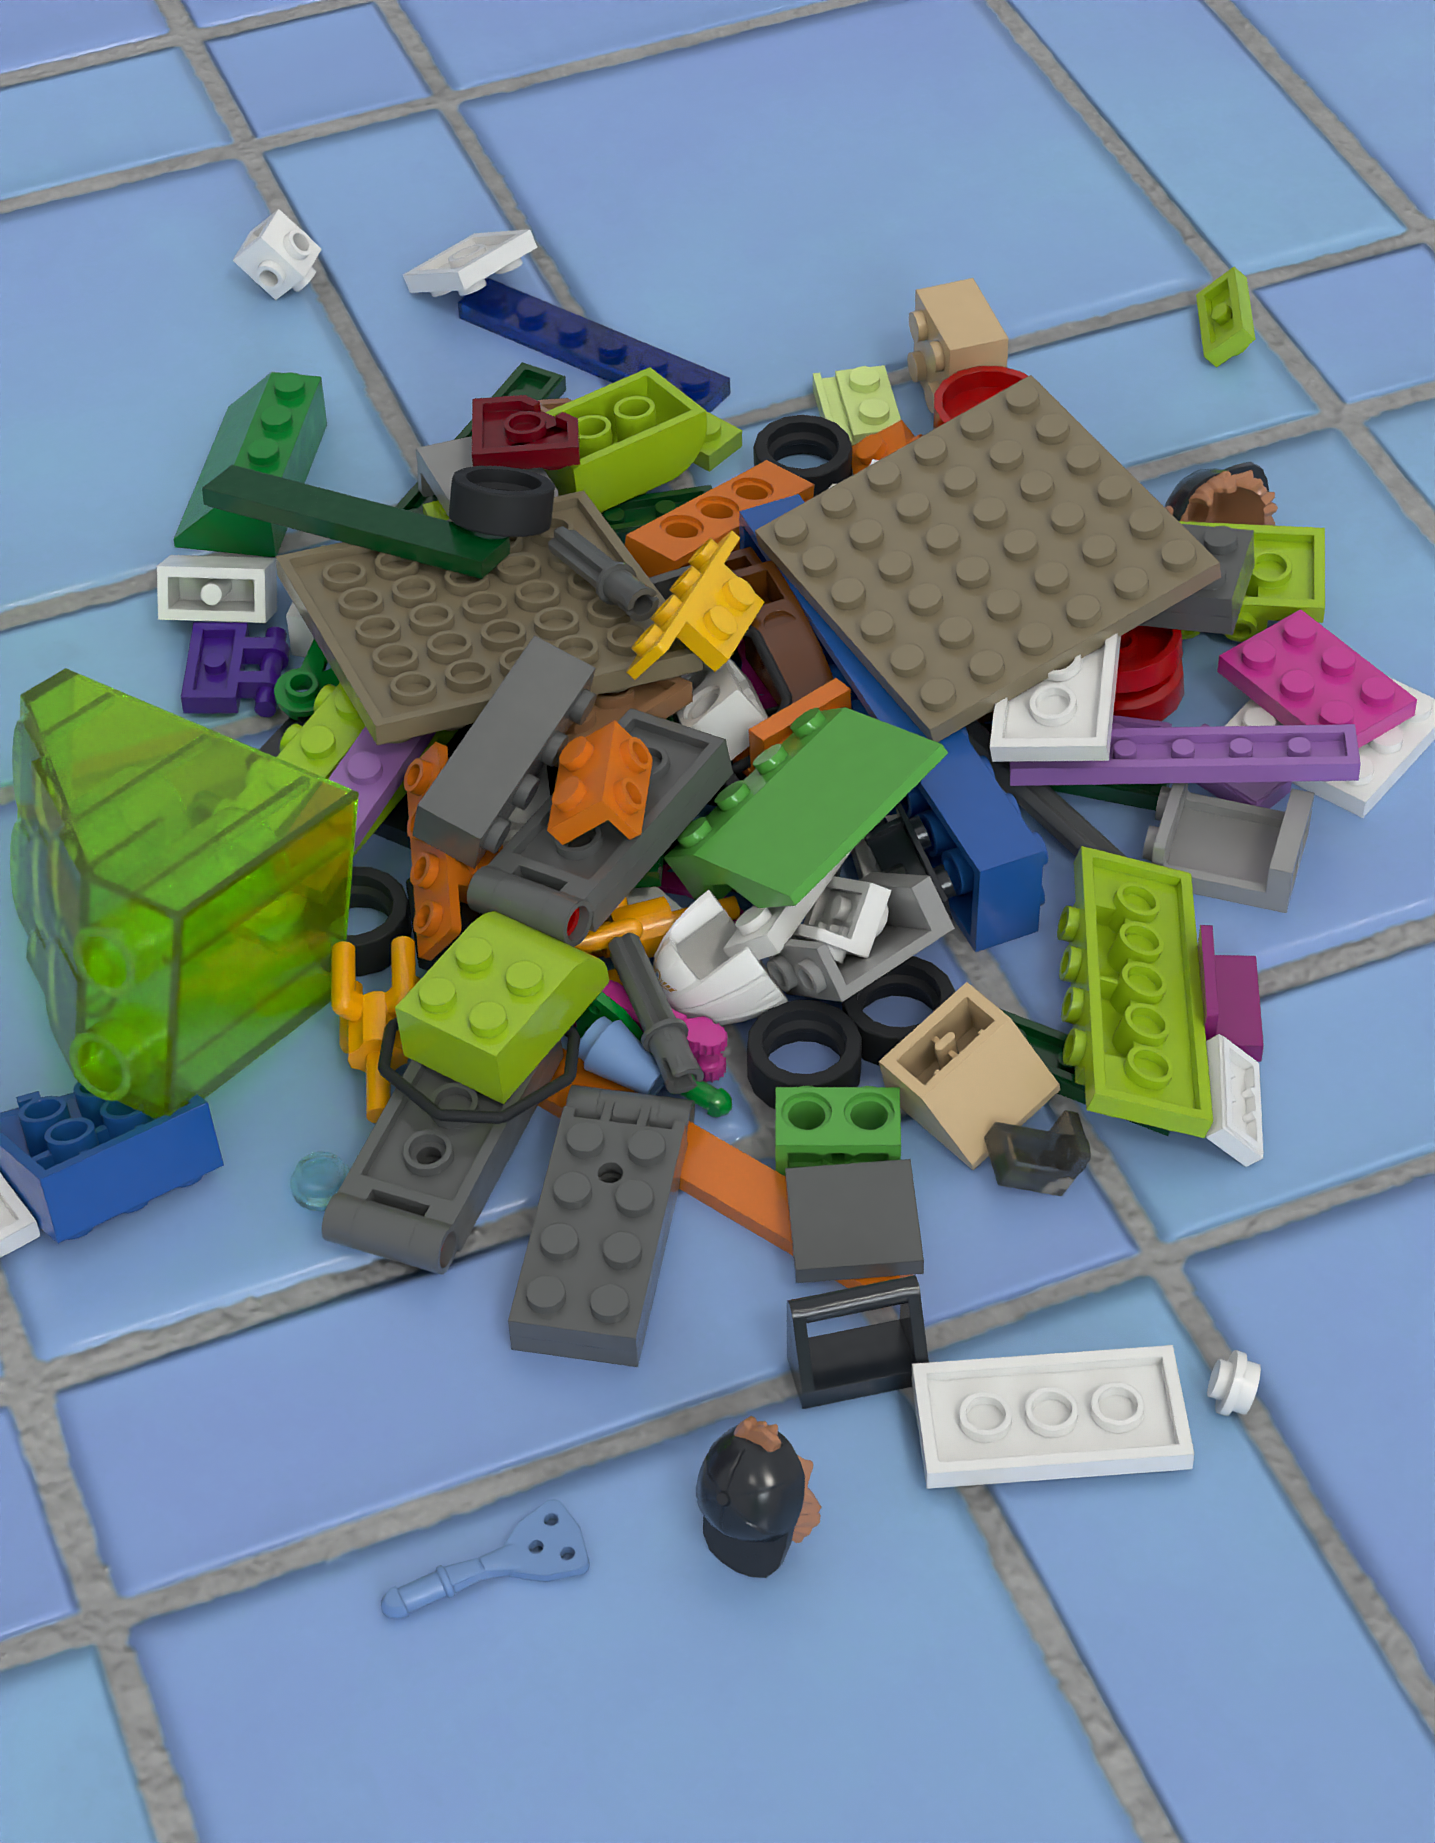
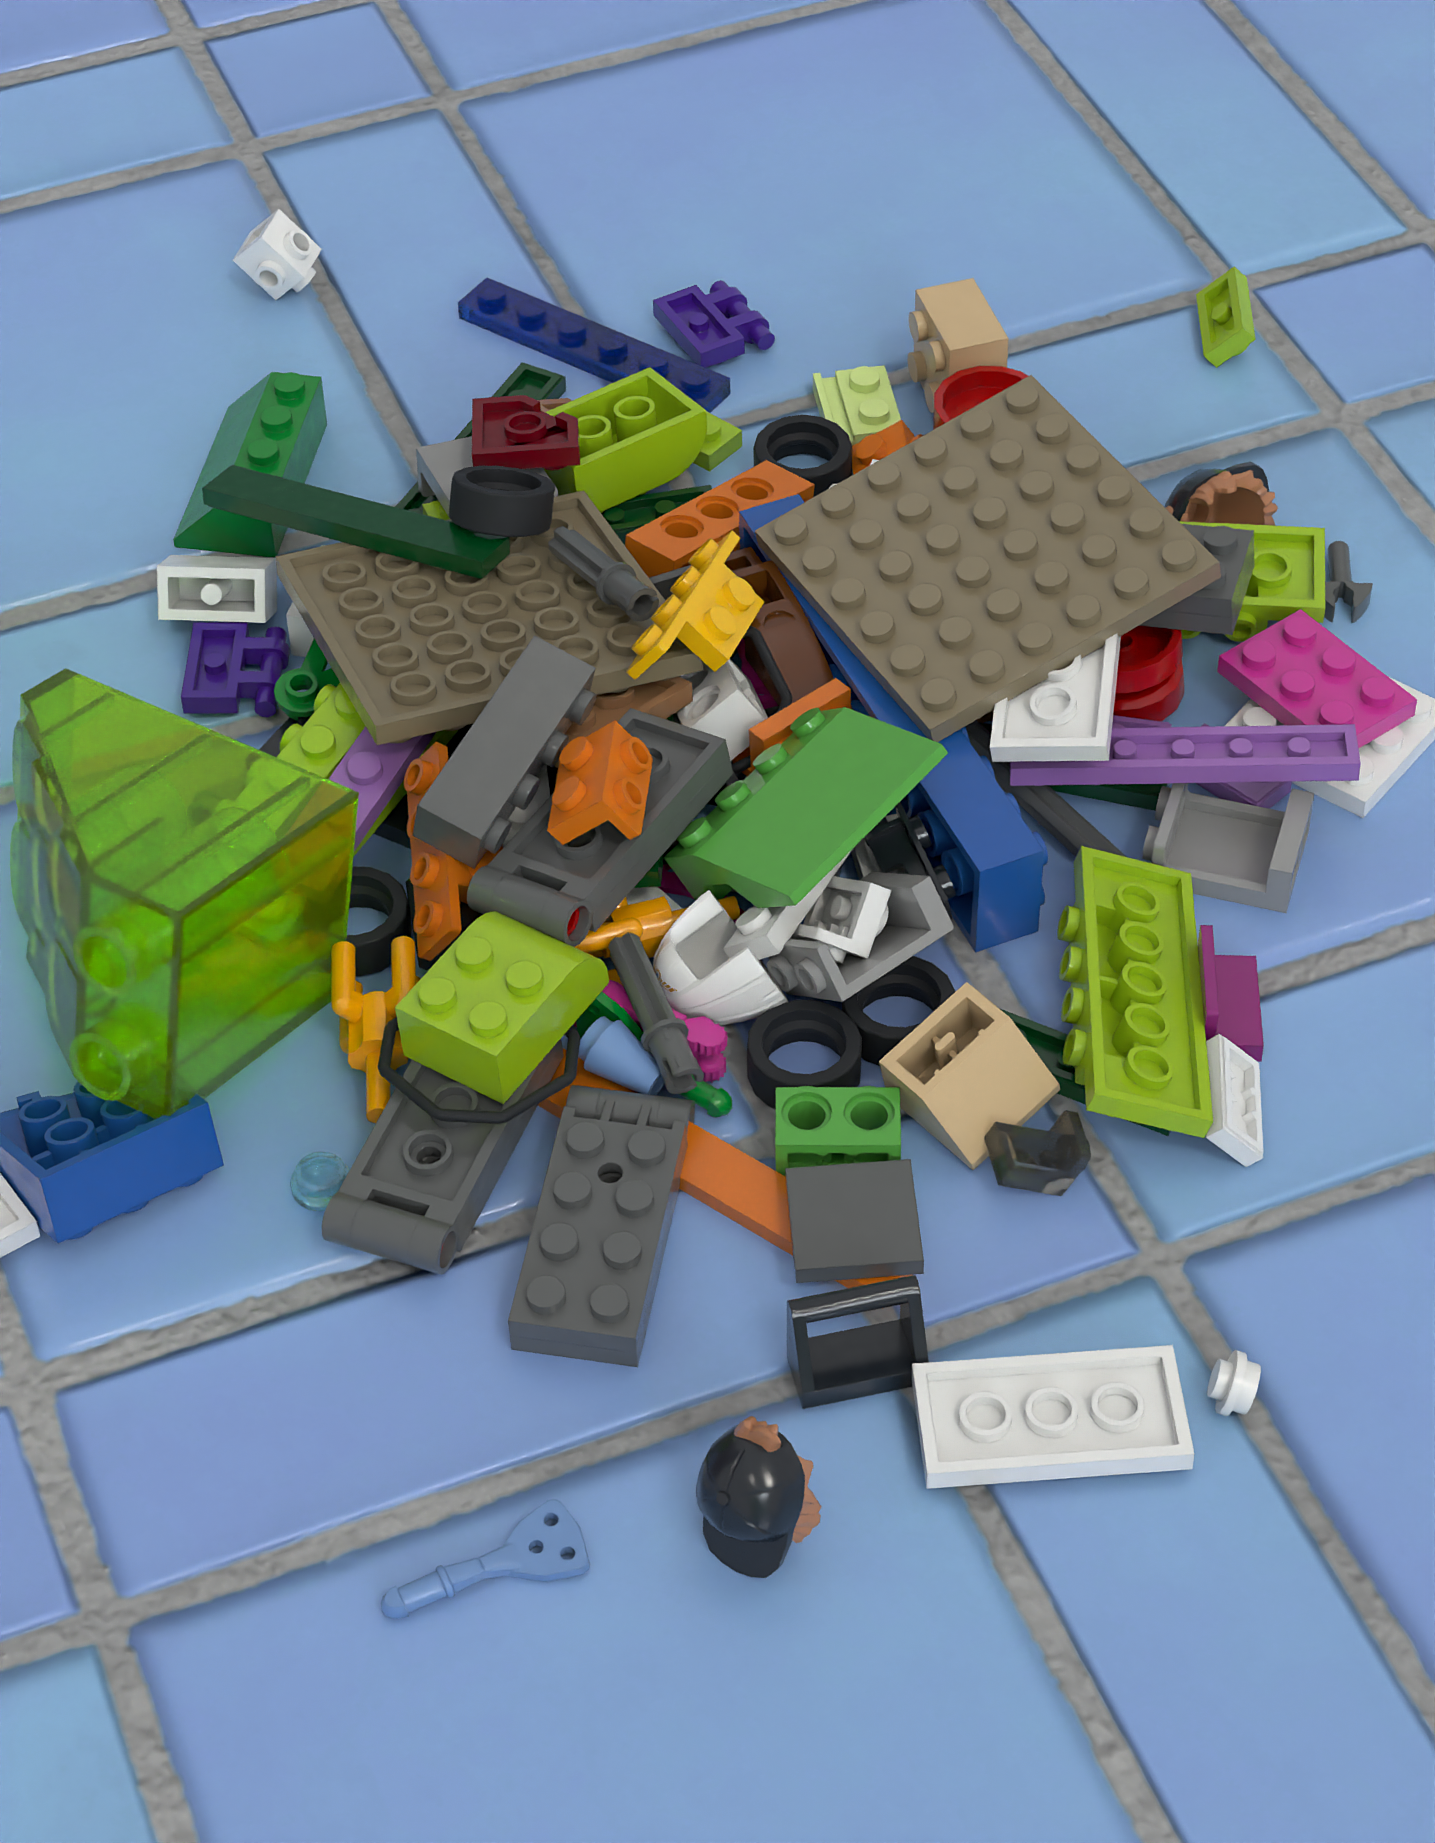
(470, 262): white plate -> none
(712, 325): none -> dark purple plate
(1341, 585): none -> dark grey bar

